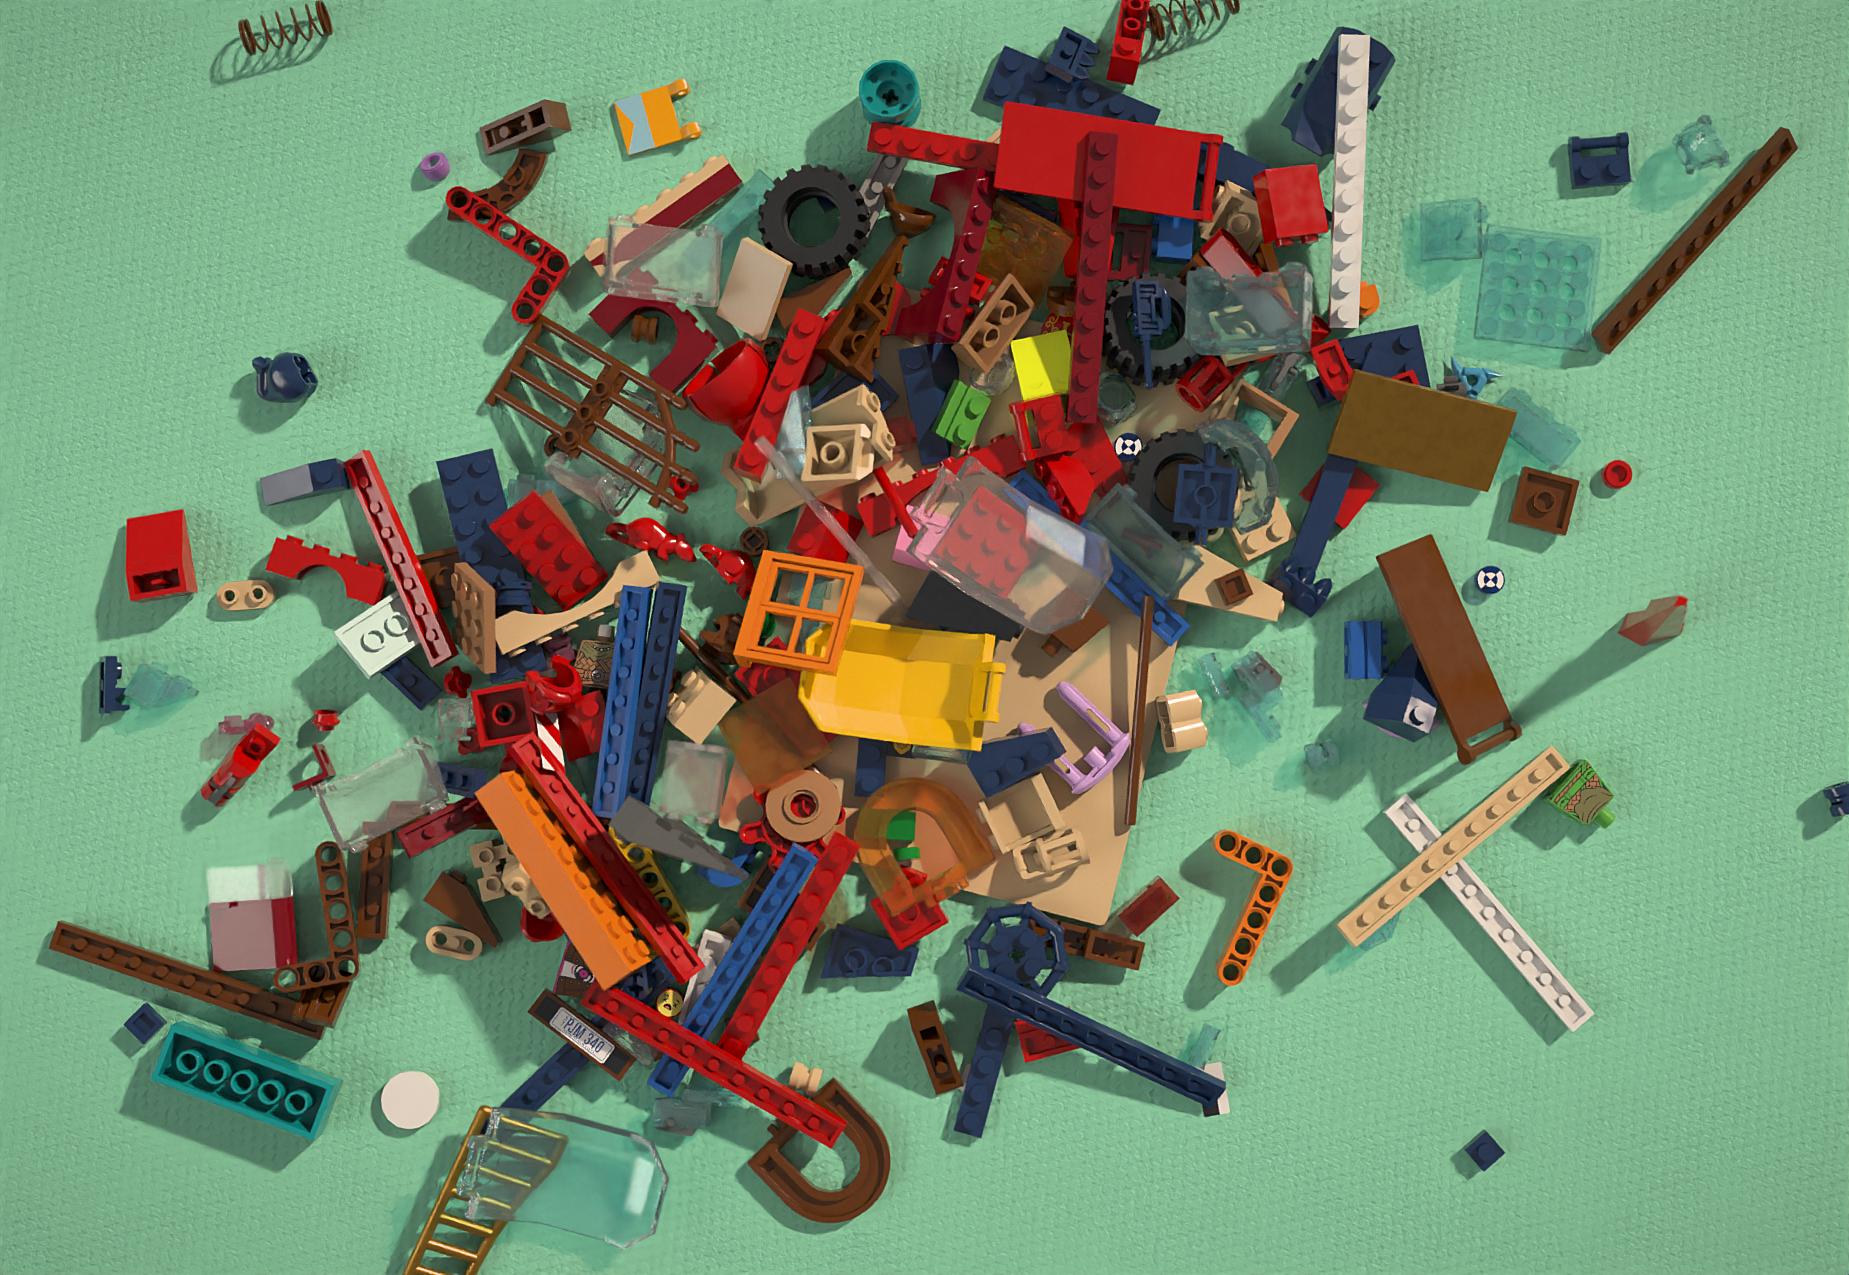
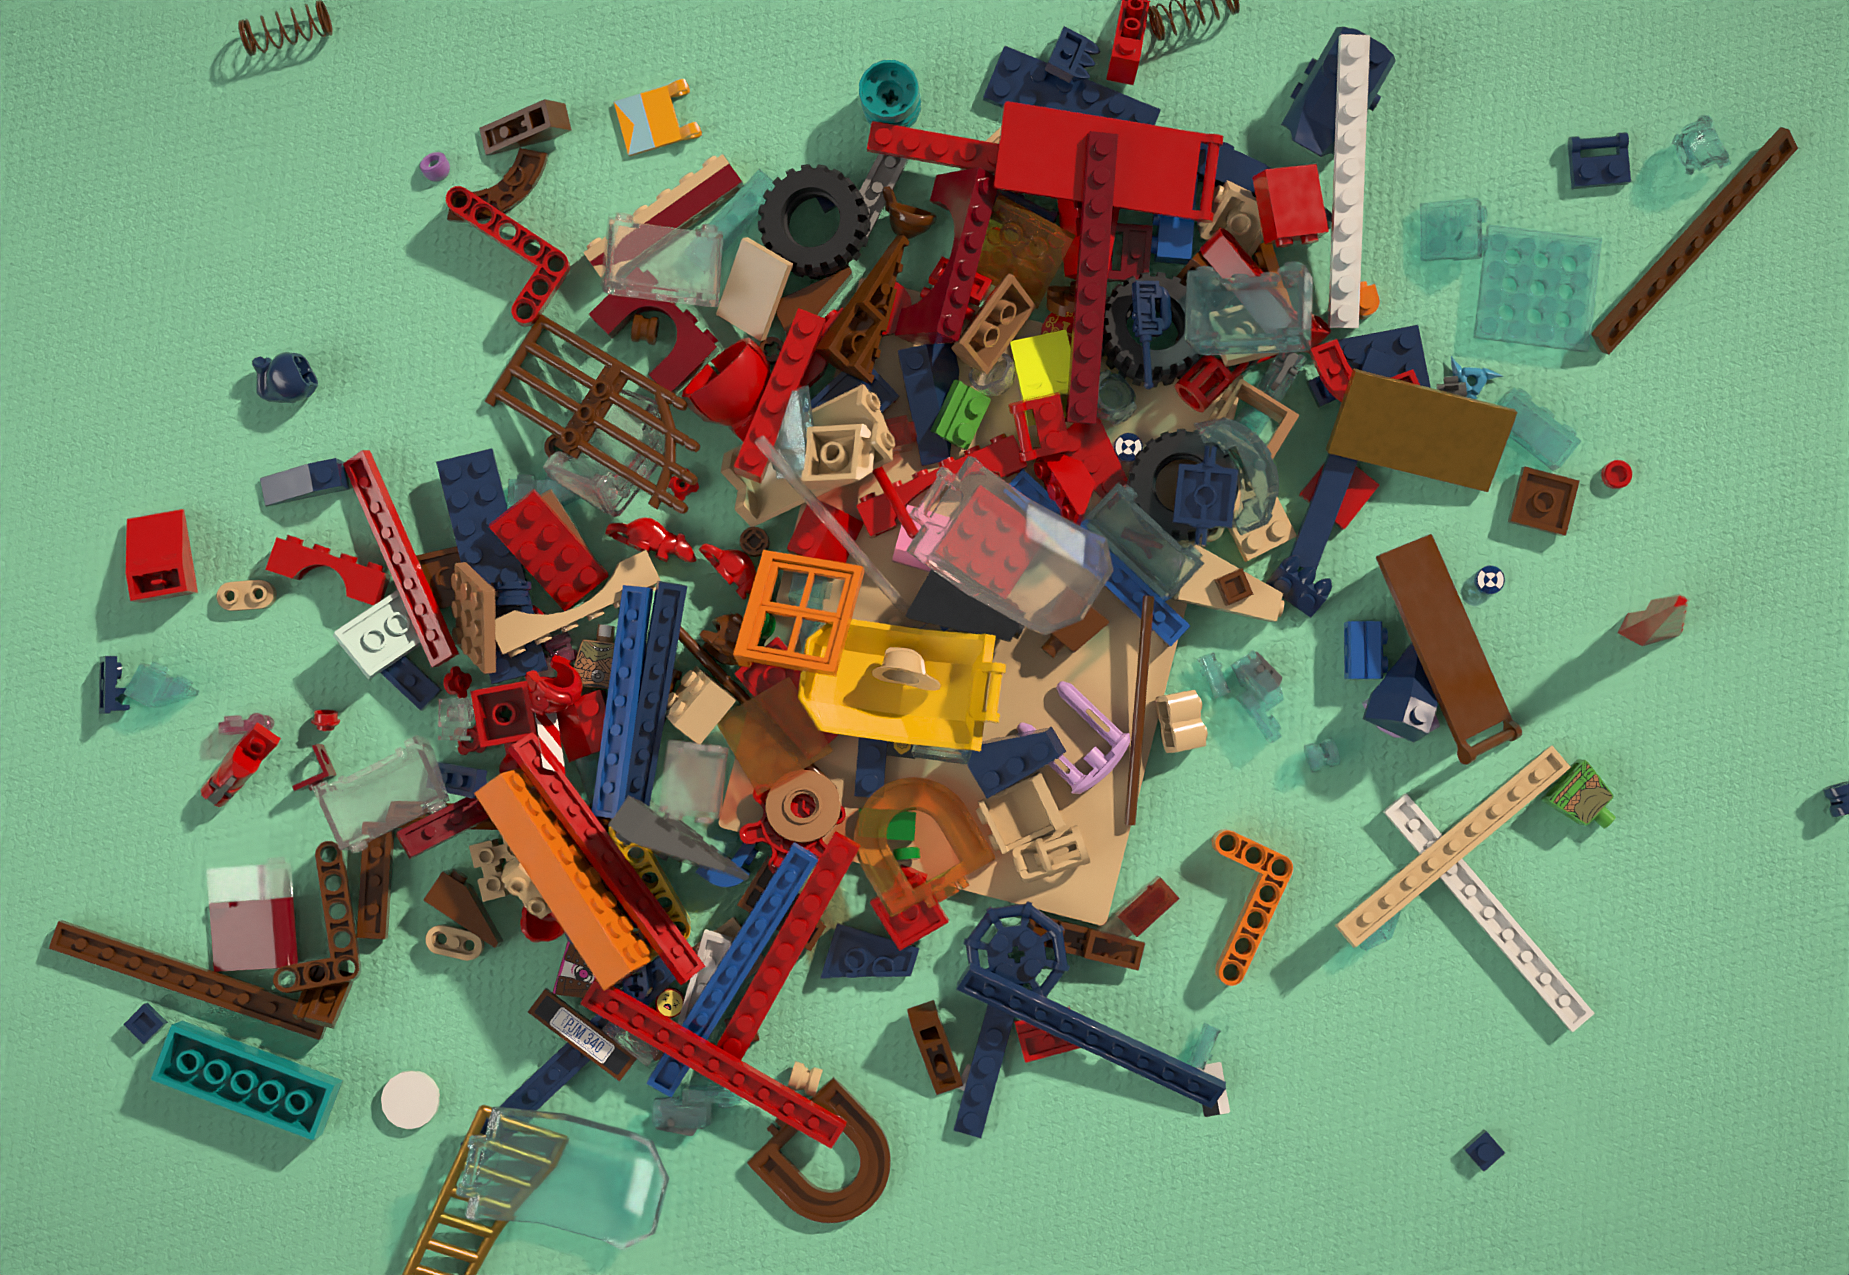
(906, 668): none -> tan piece

